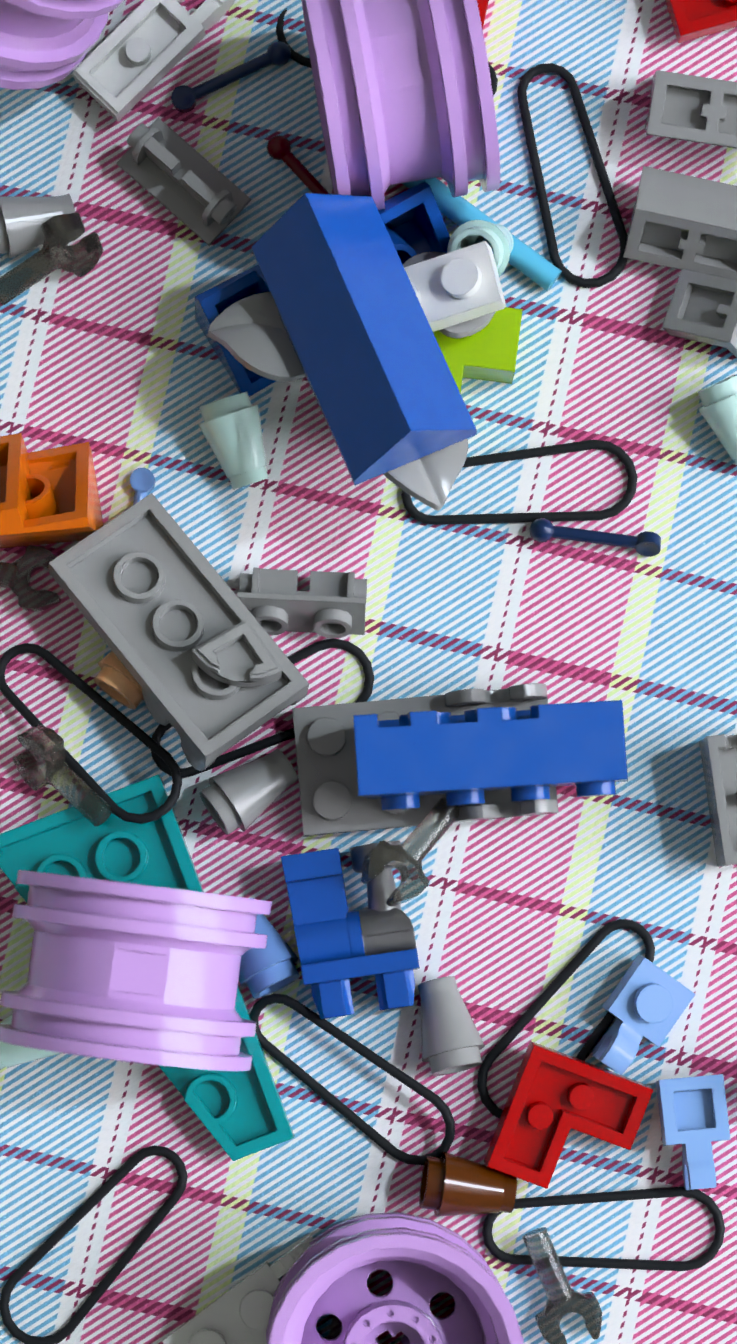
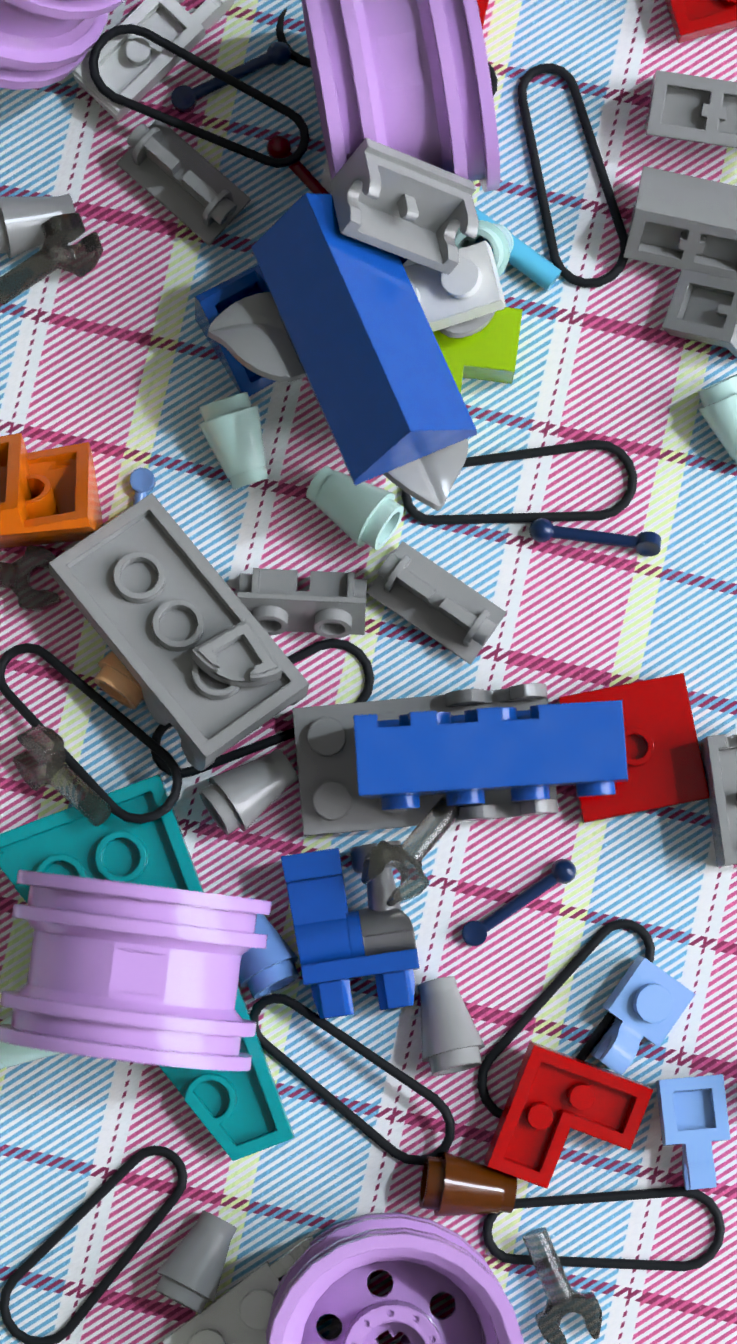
(187, 127): none -> black piece
(197, 1263): none -> light grey cone
(359, 510): none -> light aqua cone
(404, 205): none -> light grey hinge
(436, 602): none -> light grey hinge
(475, 932): none -> dark blue hinge
(660, 749): none -> red plate

